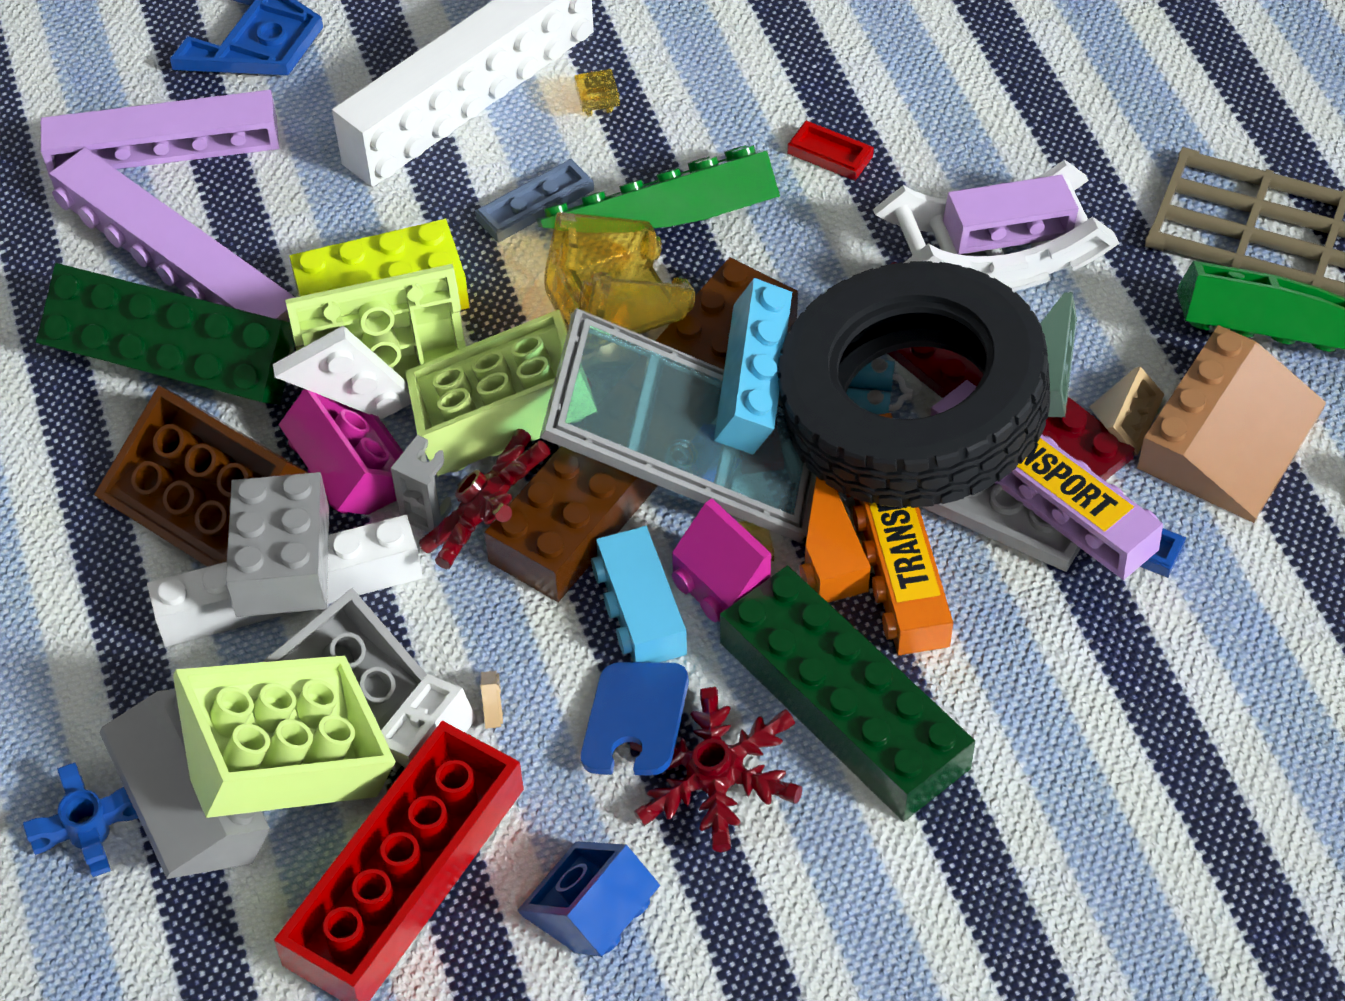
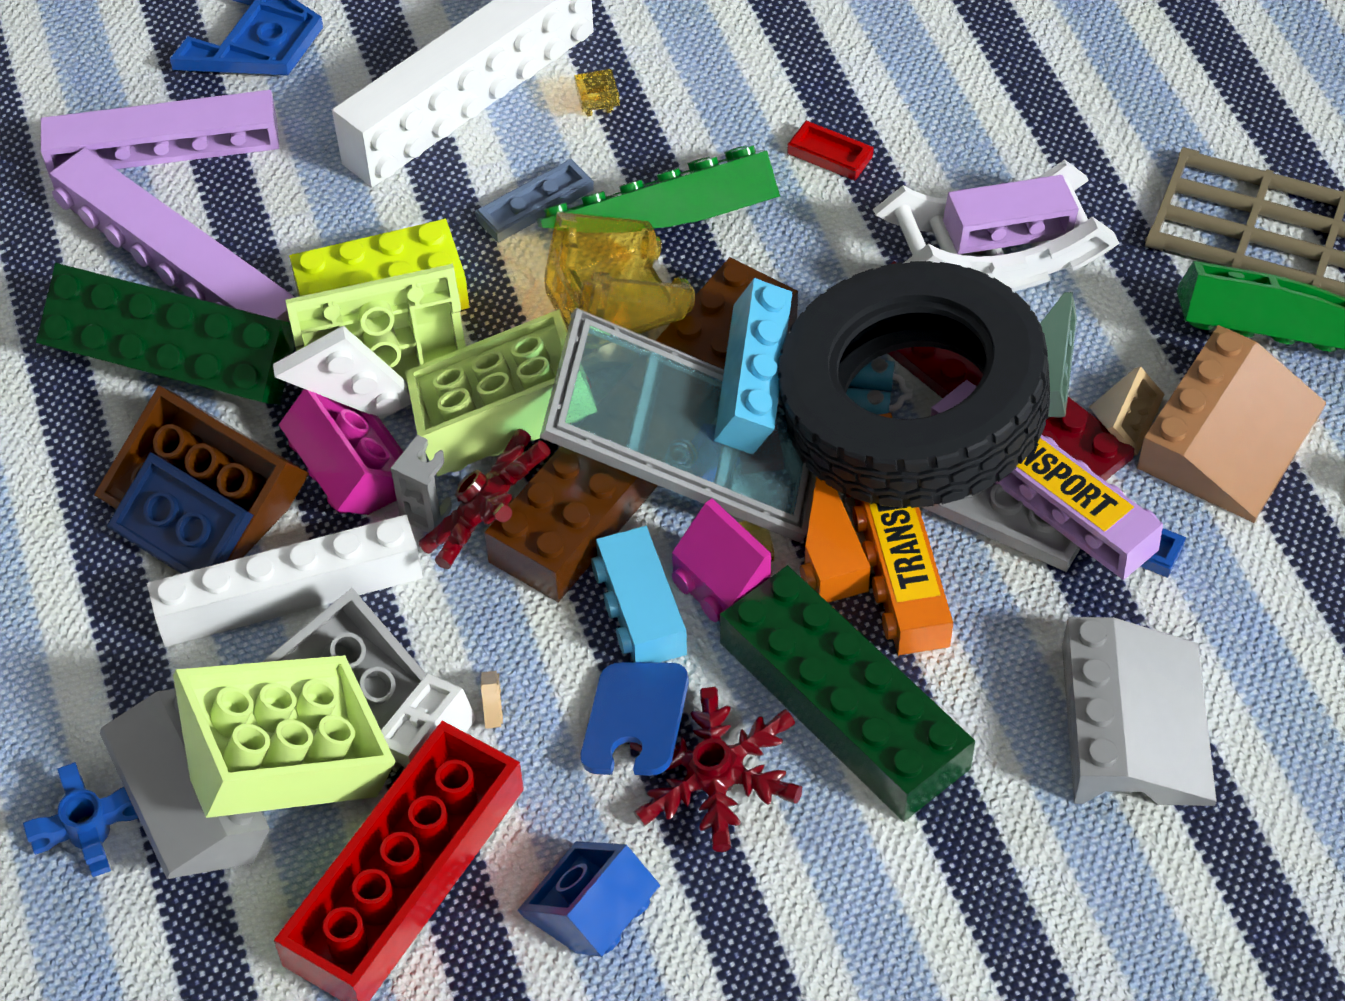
(178, 518): none -> dark blue tile
(278, 544): light grey brick -> none
(1136, 713): none -> piece

